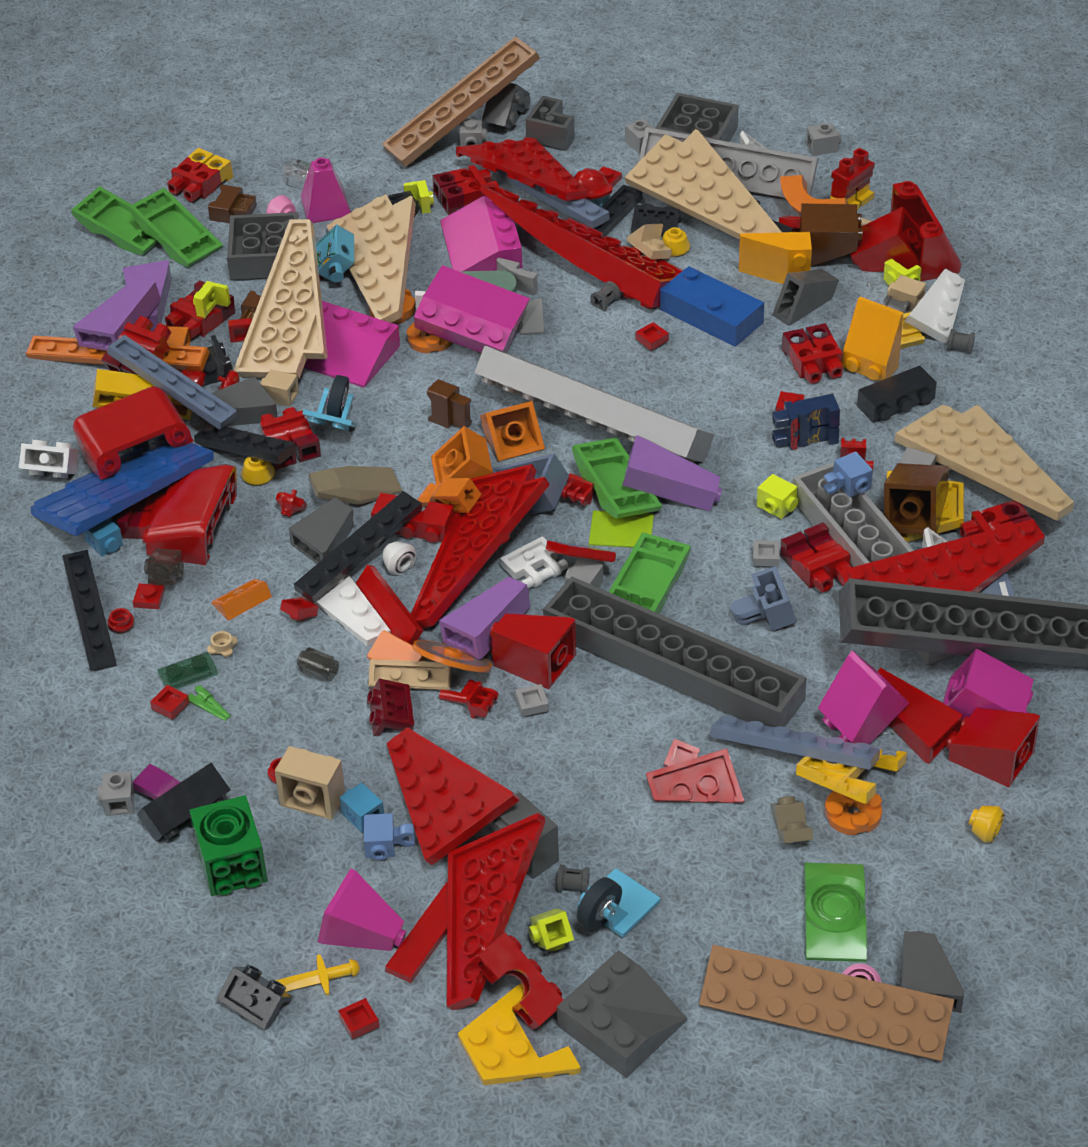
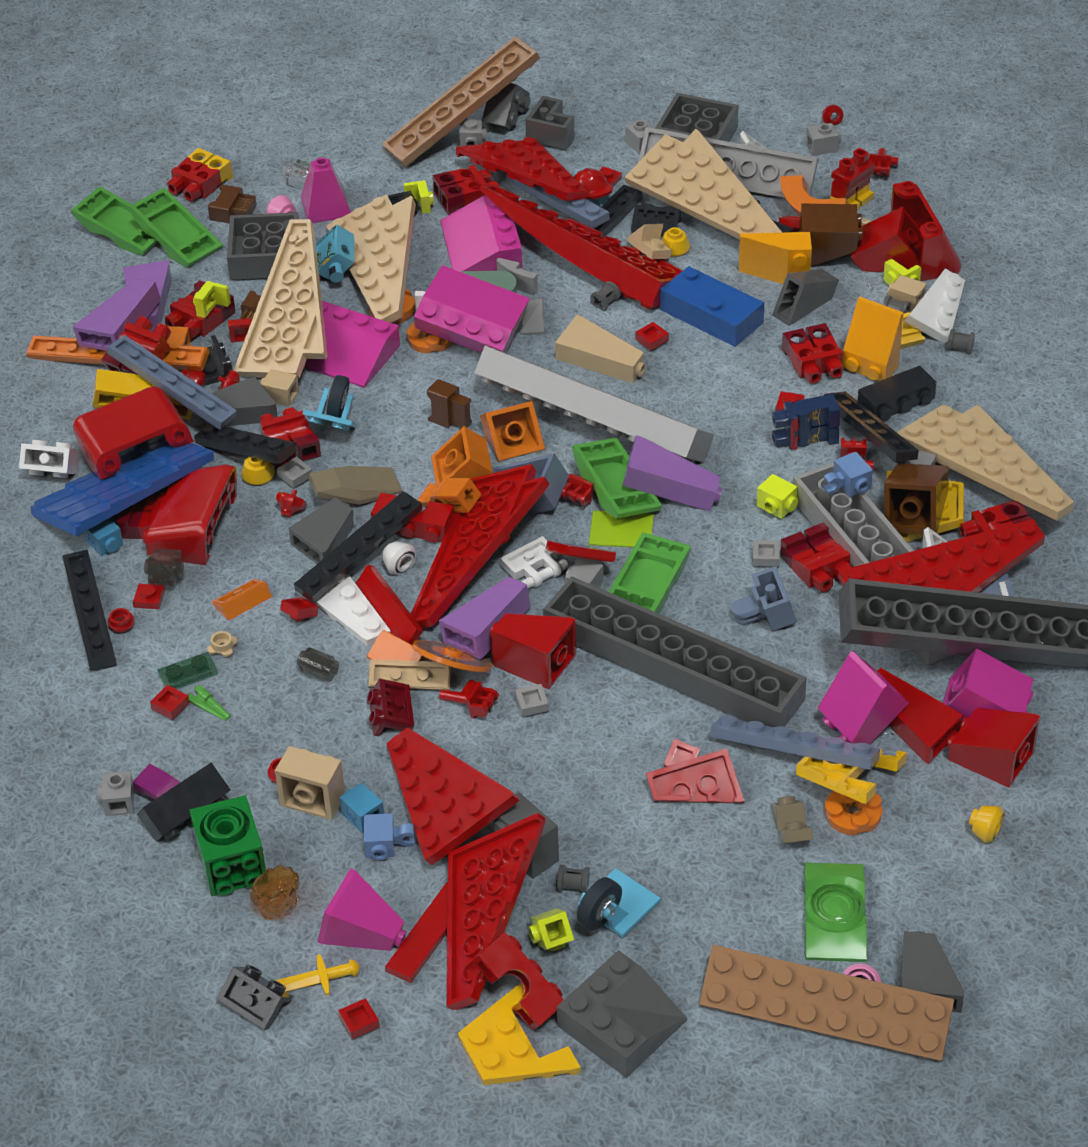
(275, 891): none -> clear orange hair
(294, 472): none -> light grey plate
(599, 351): none -> tan slope
(828, 111): none -> red plate
(875, 429): none -> black plate
(883, 162): none -> red arm

